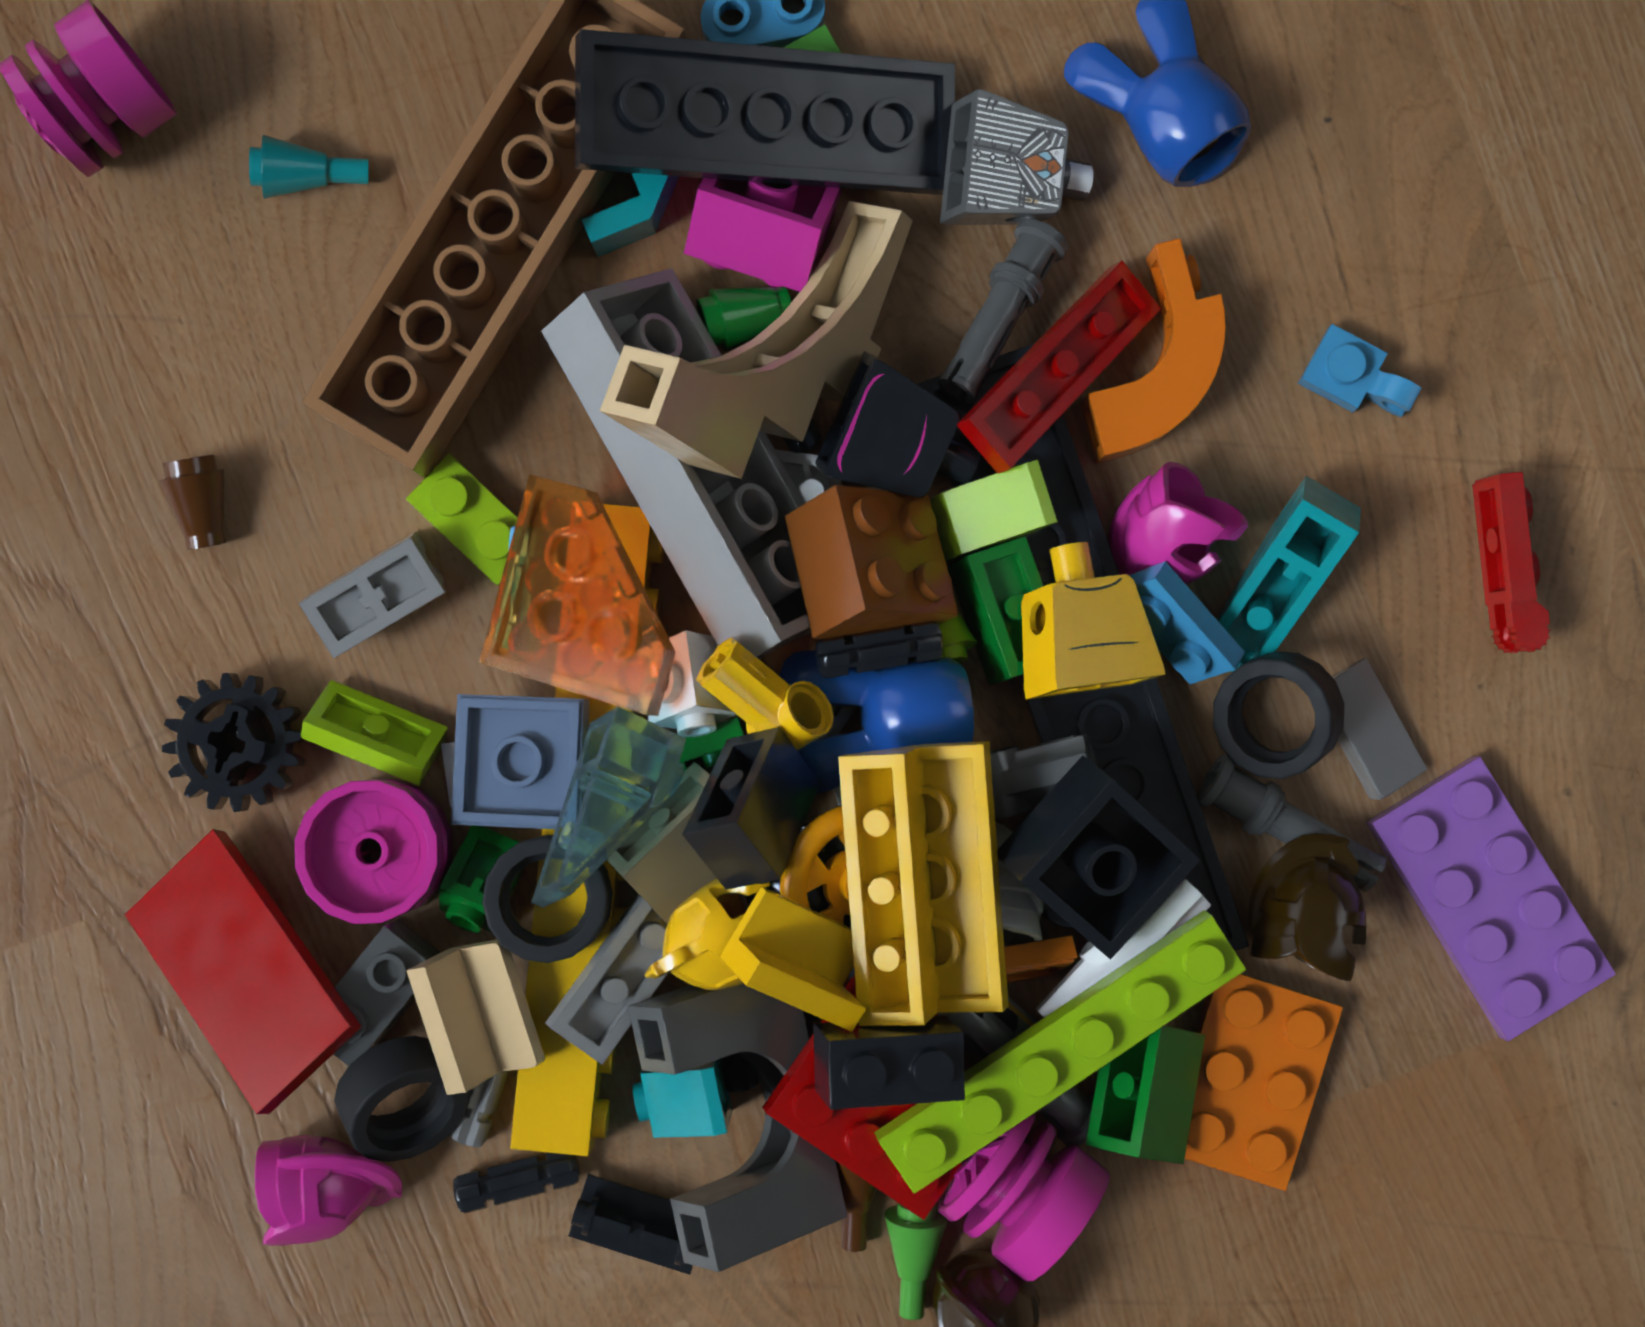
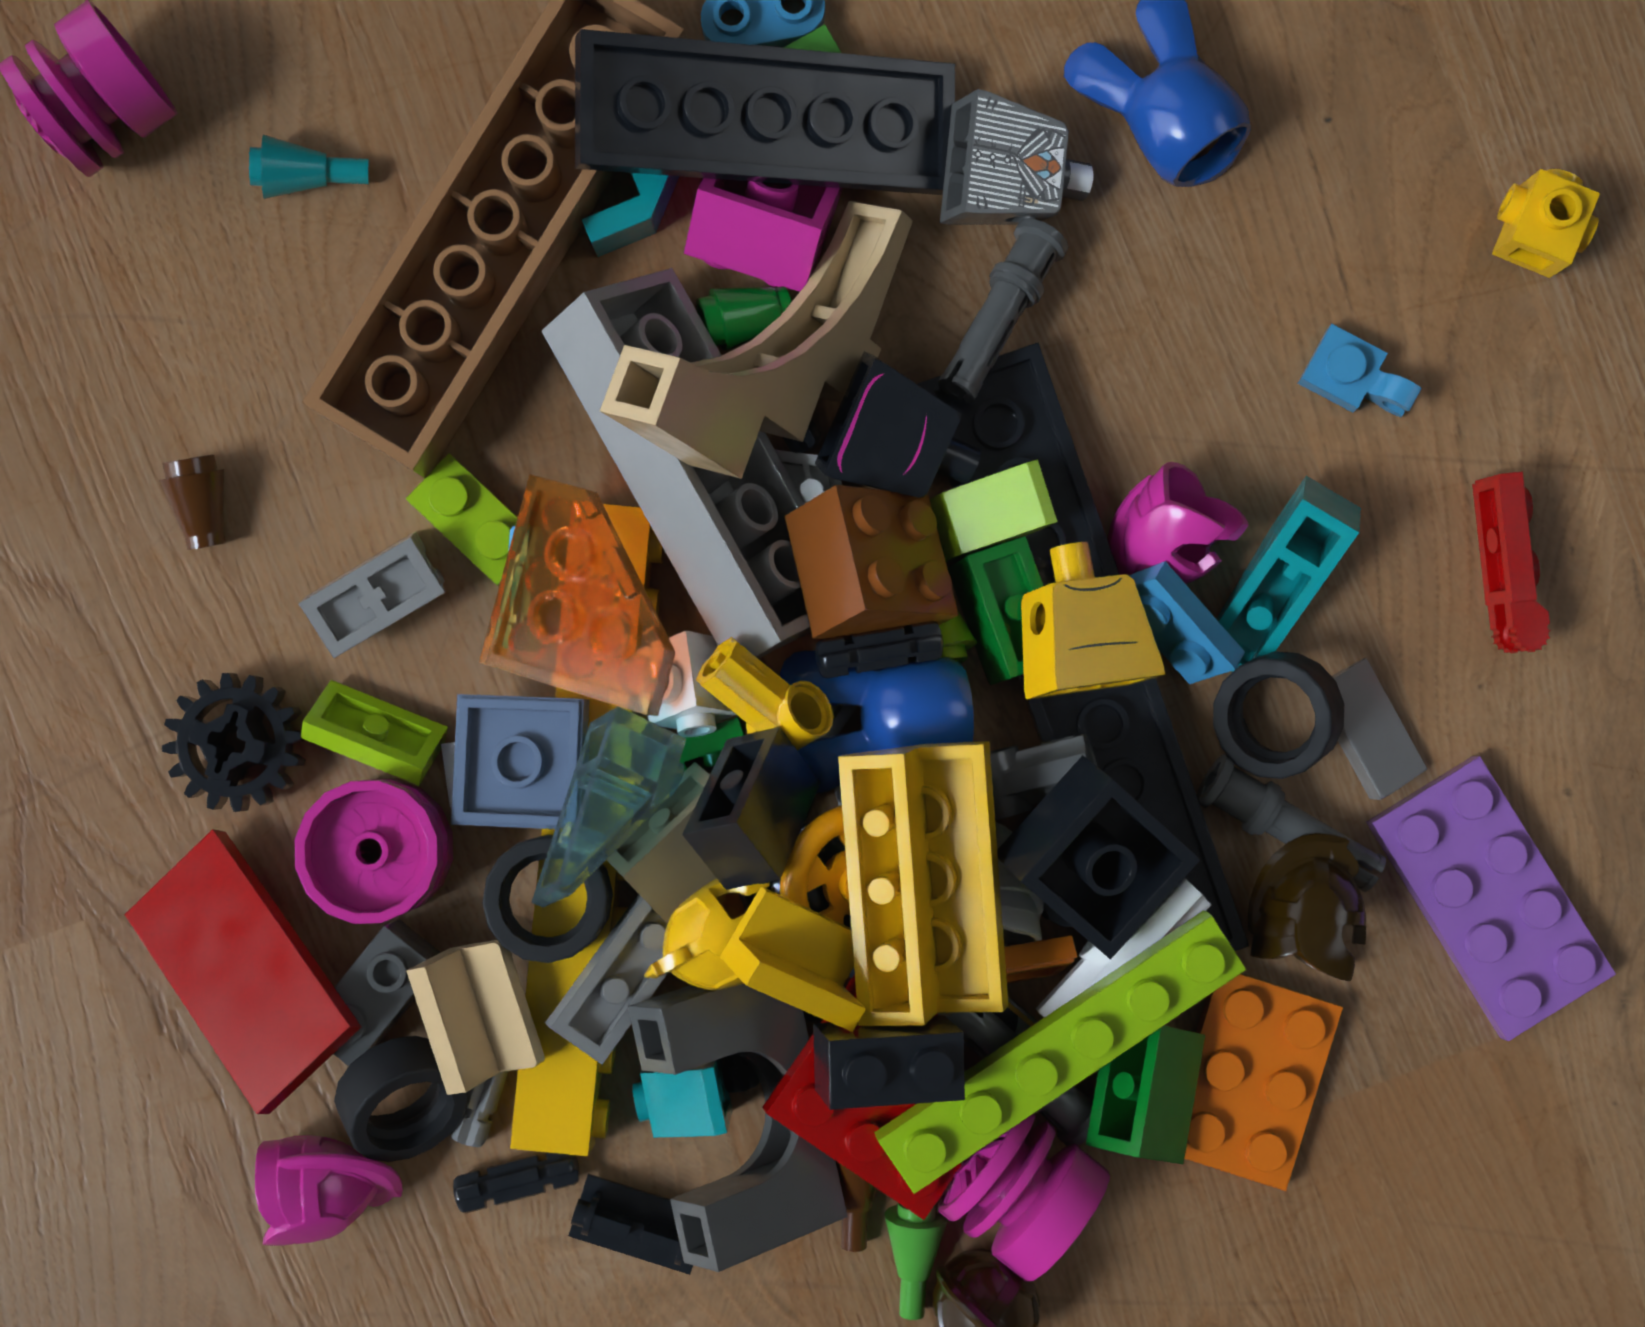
(465, 881): green bracket -> none
(1059, 367): red plate -> none
(1147, 409): orange arch -> none
(1546, 221): none -> yellow brick

